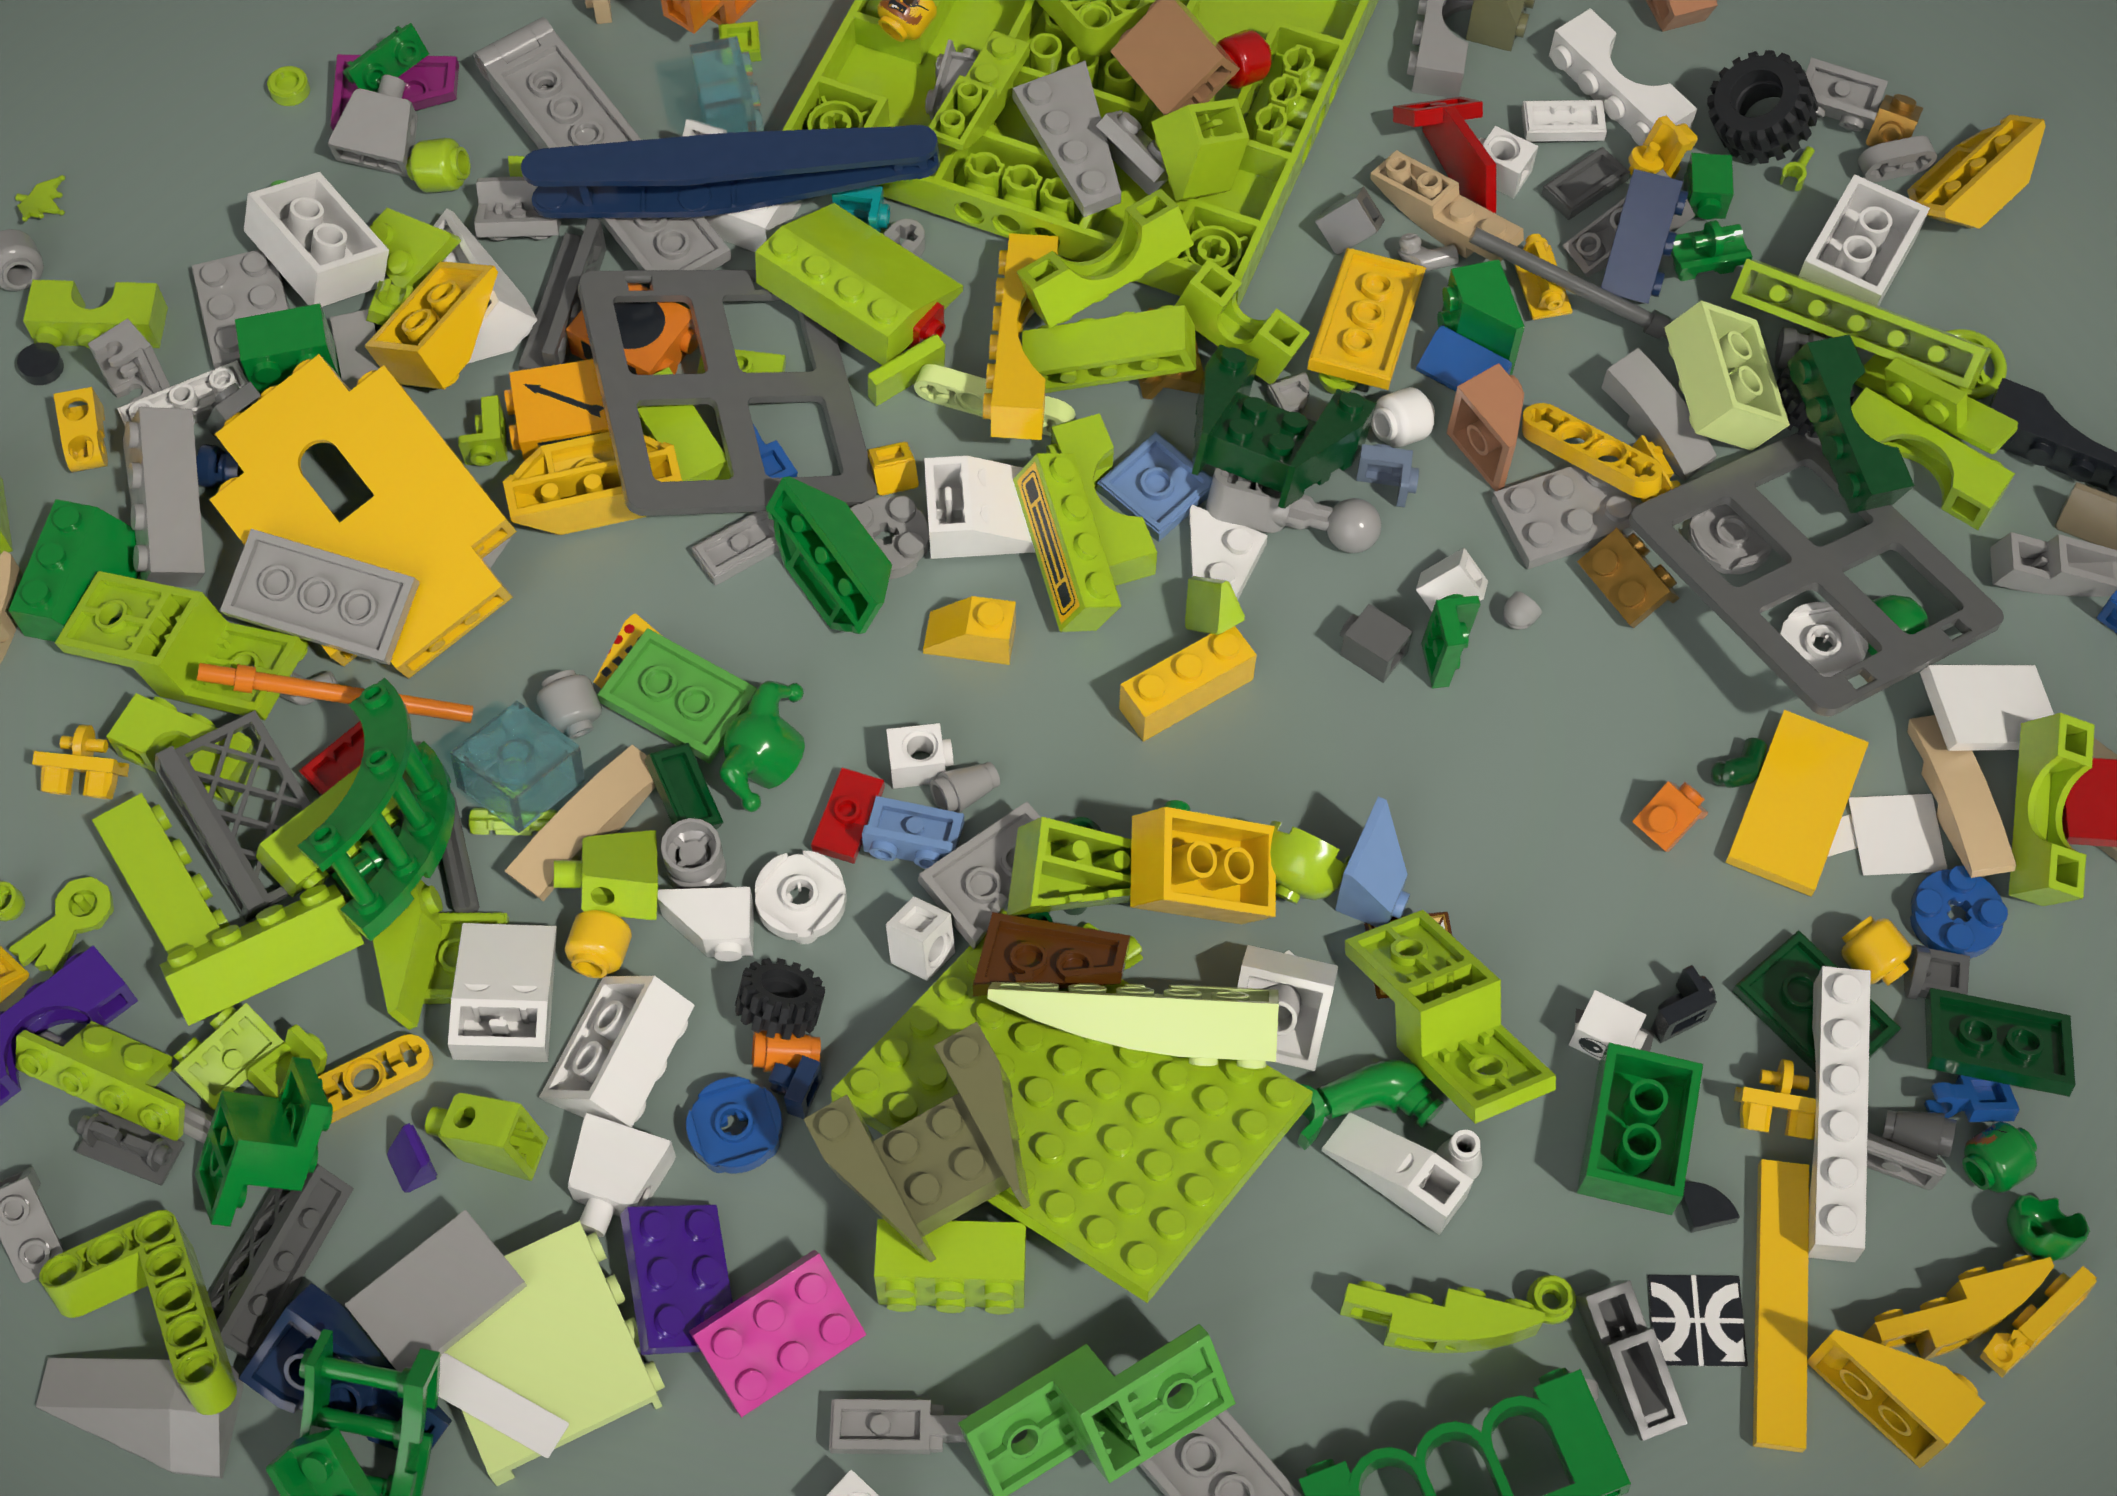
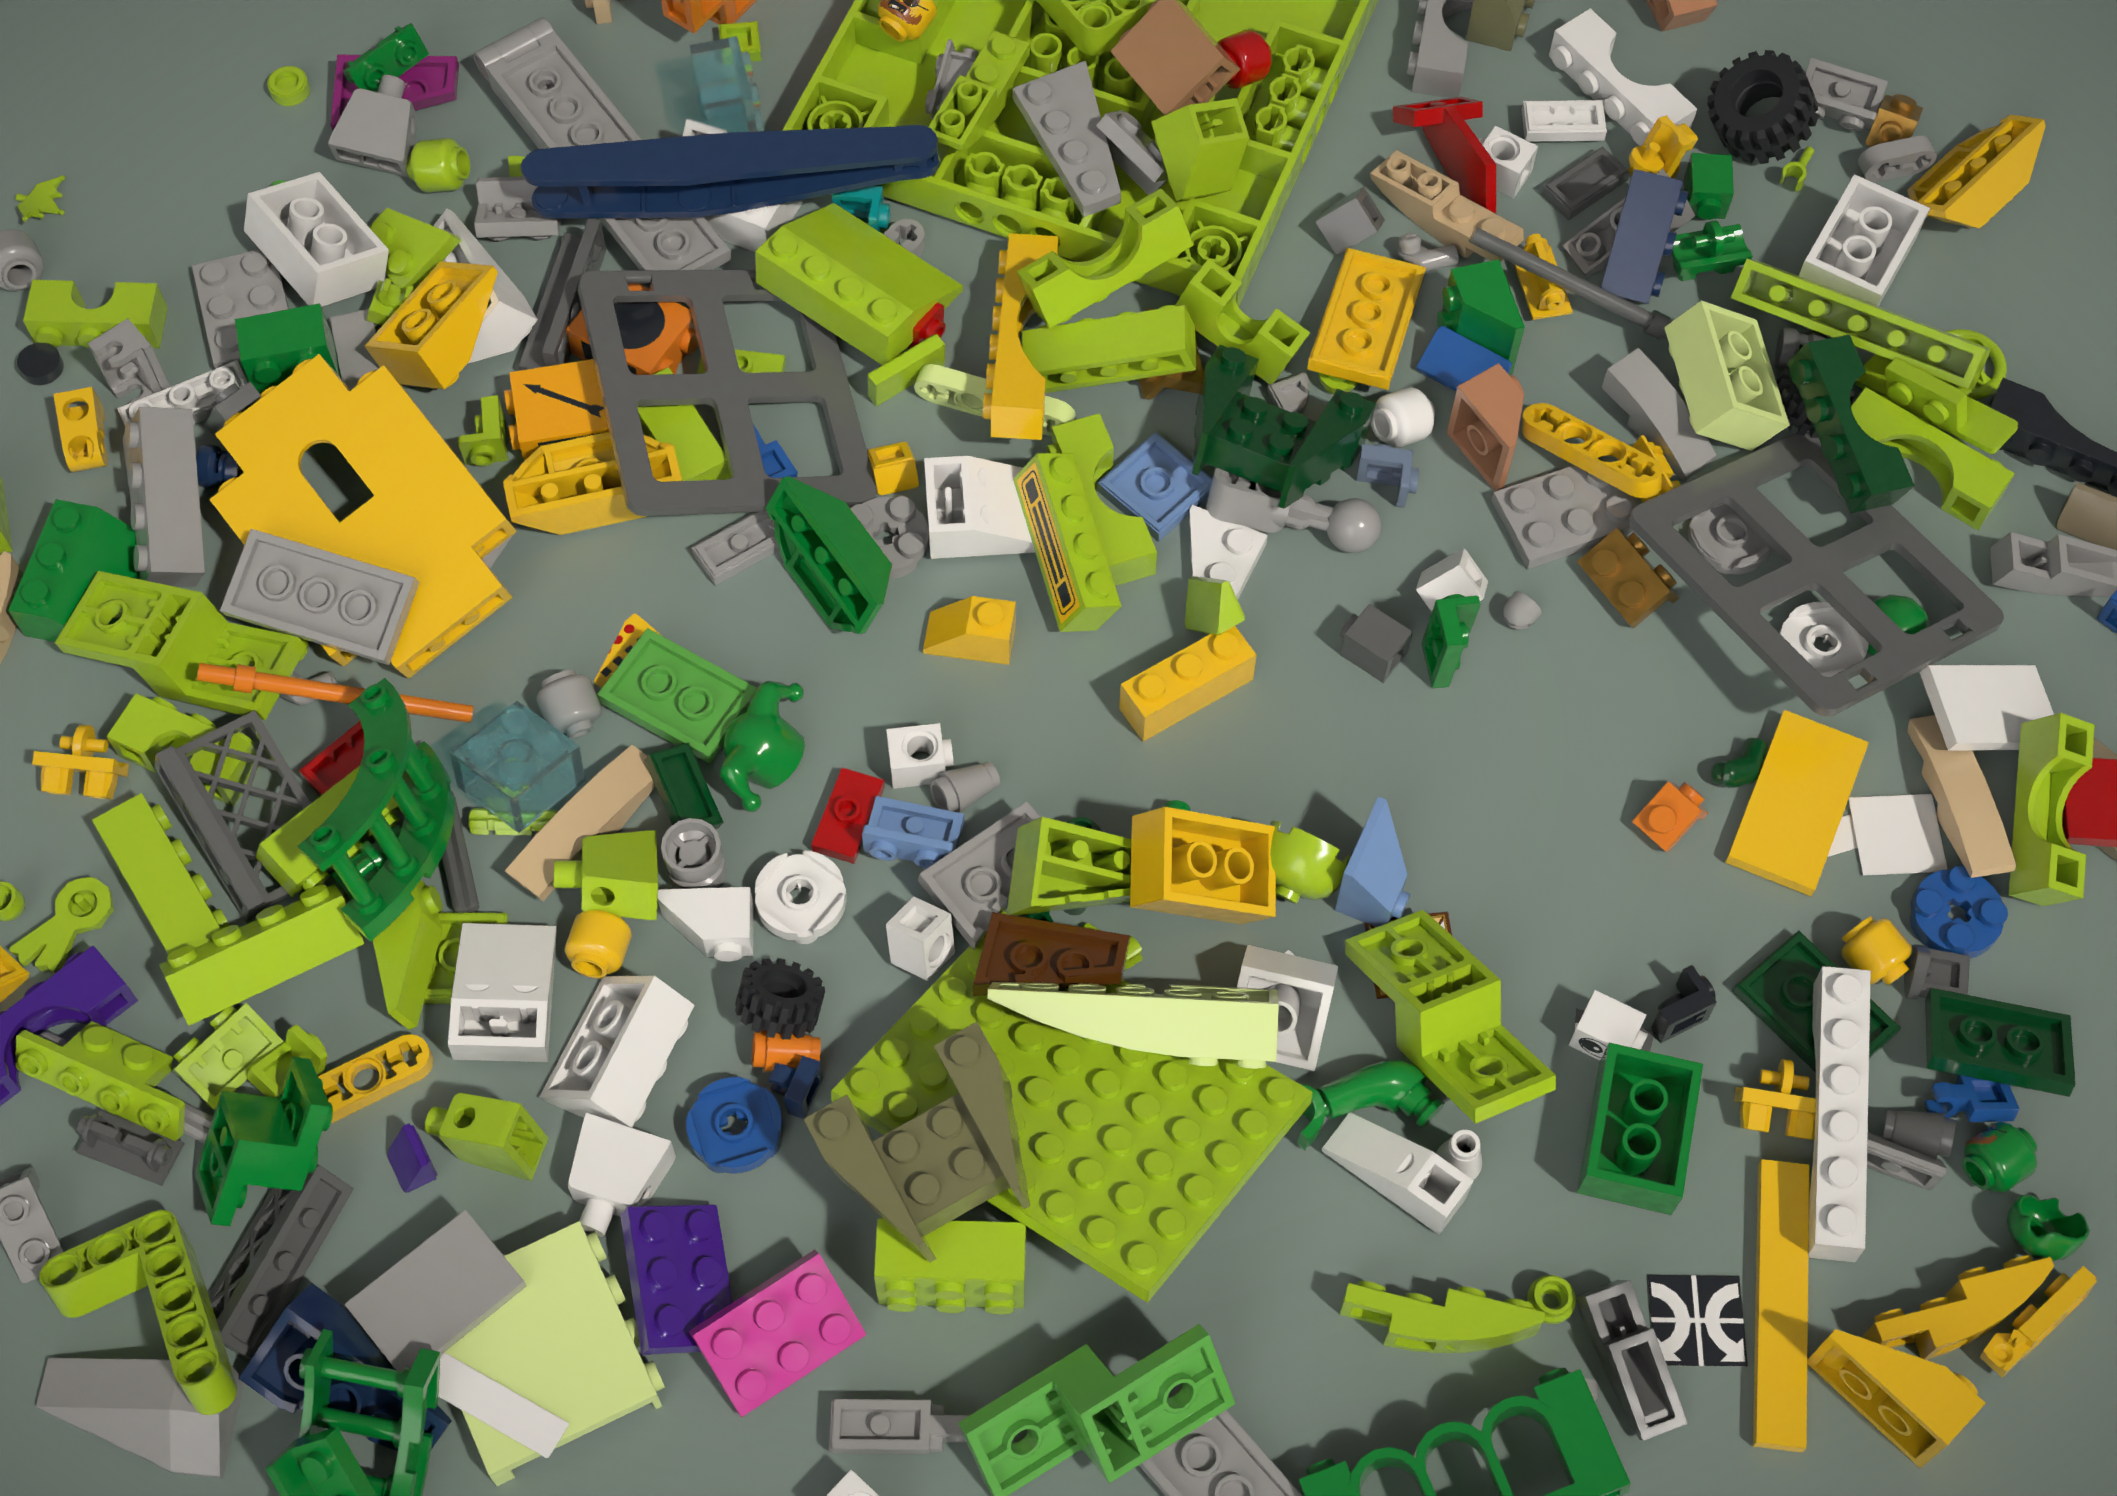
(1706, 1207): black tile -> none

